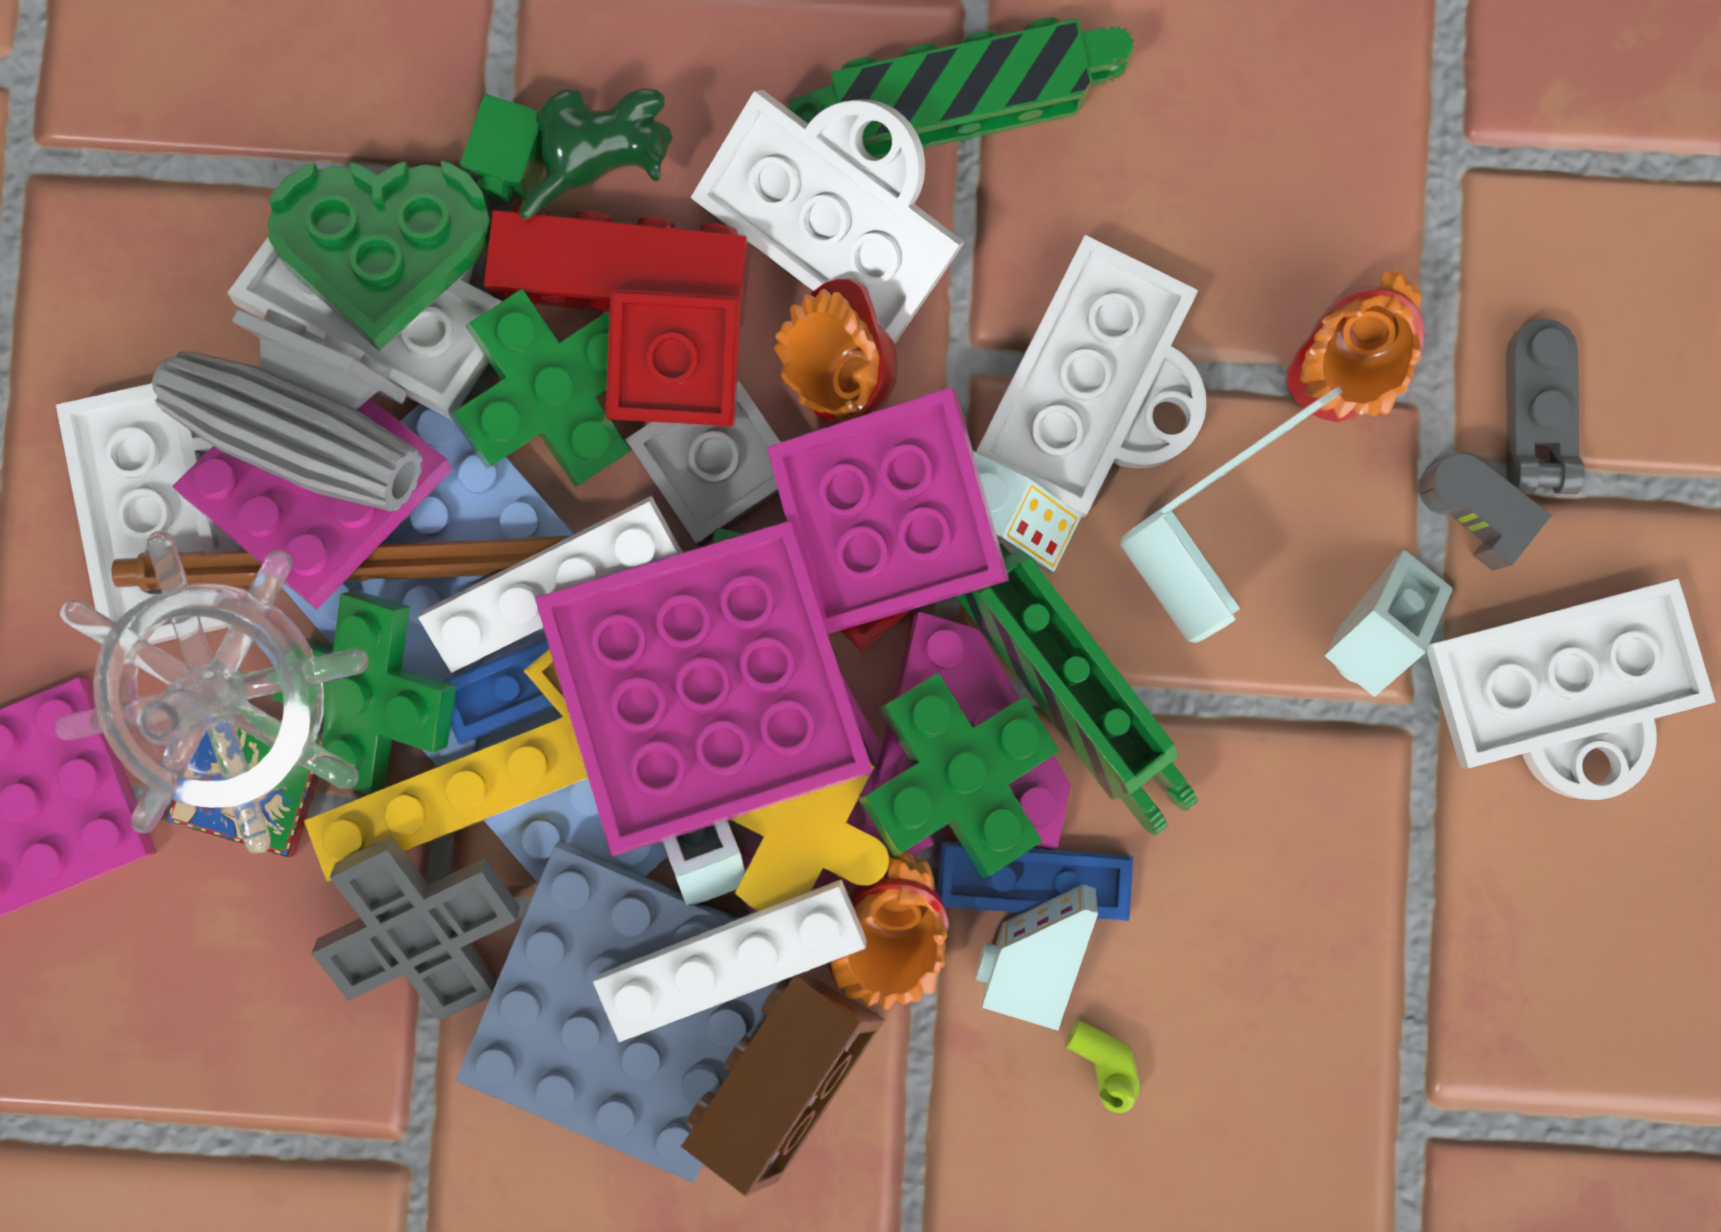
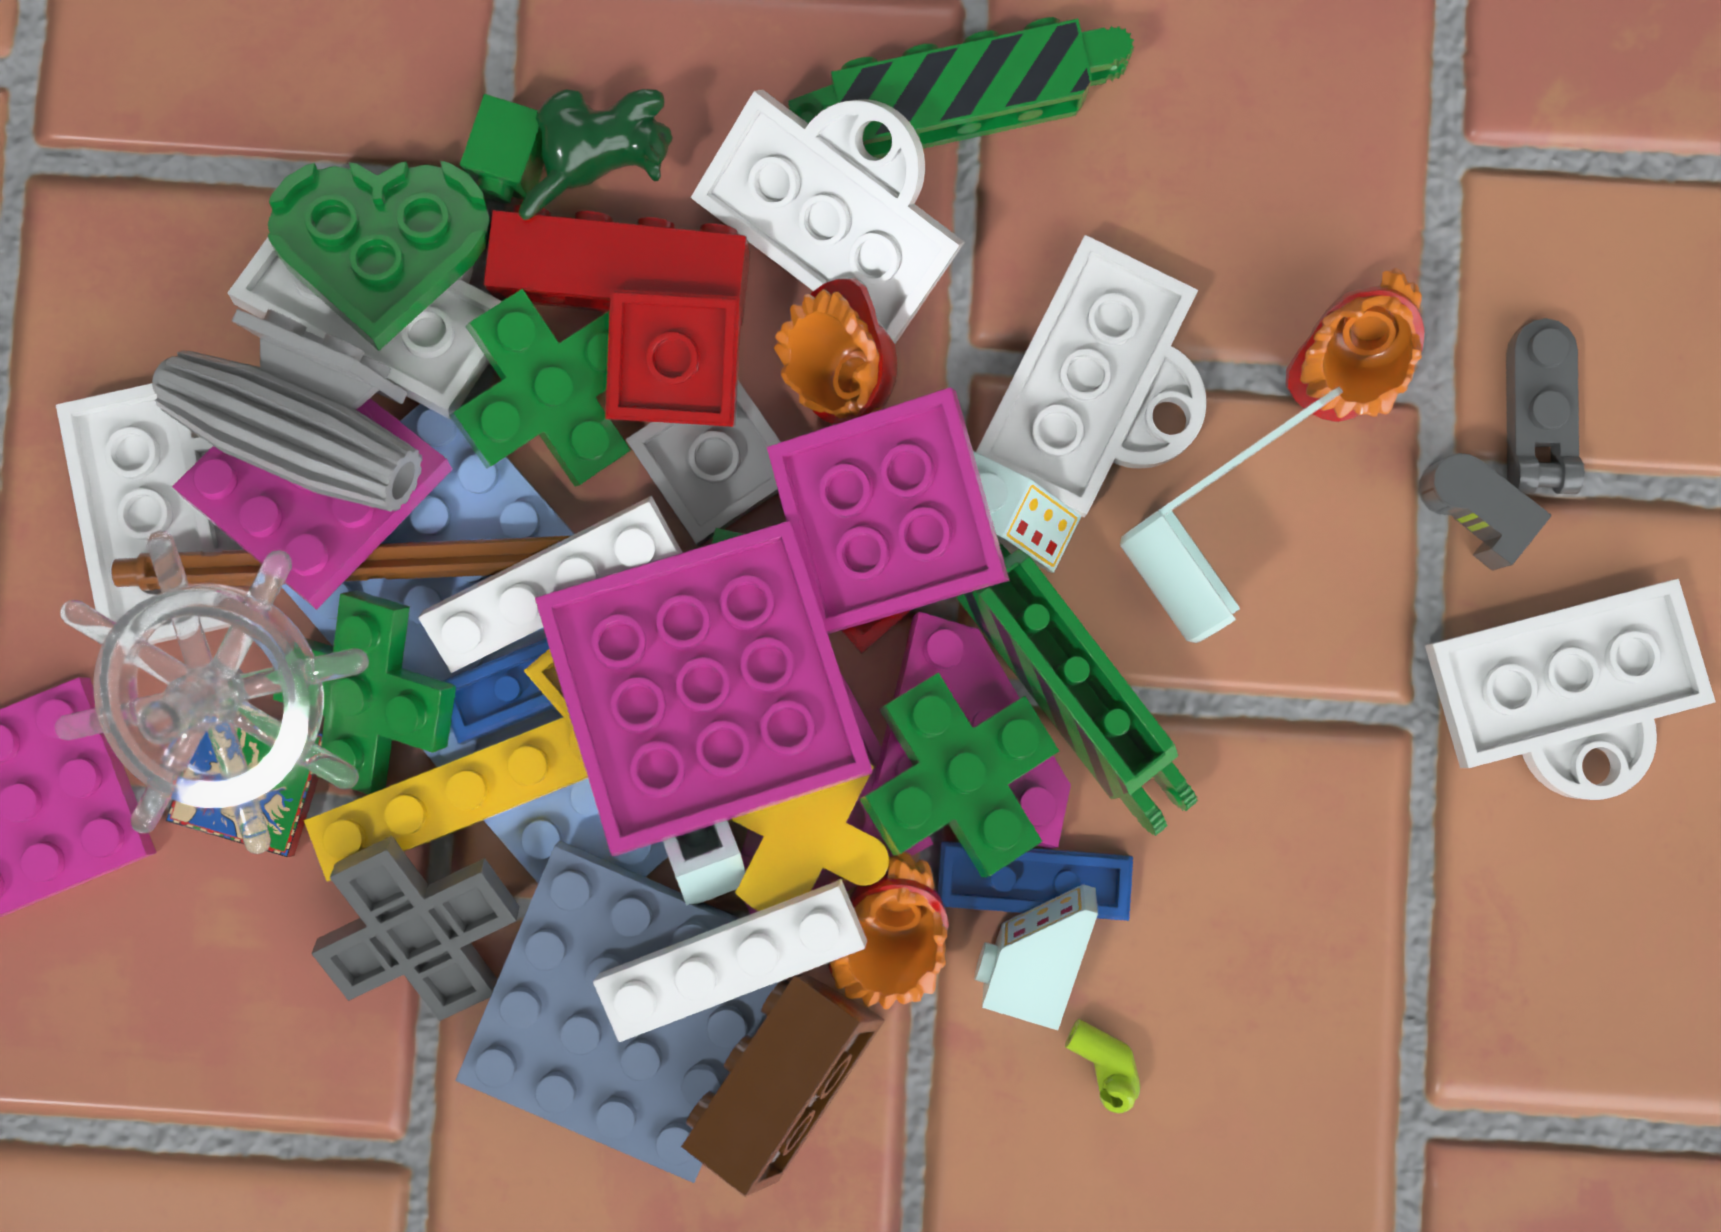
(1390, 624): light aqua slope -> none

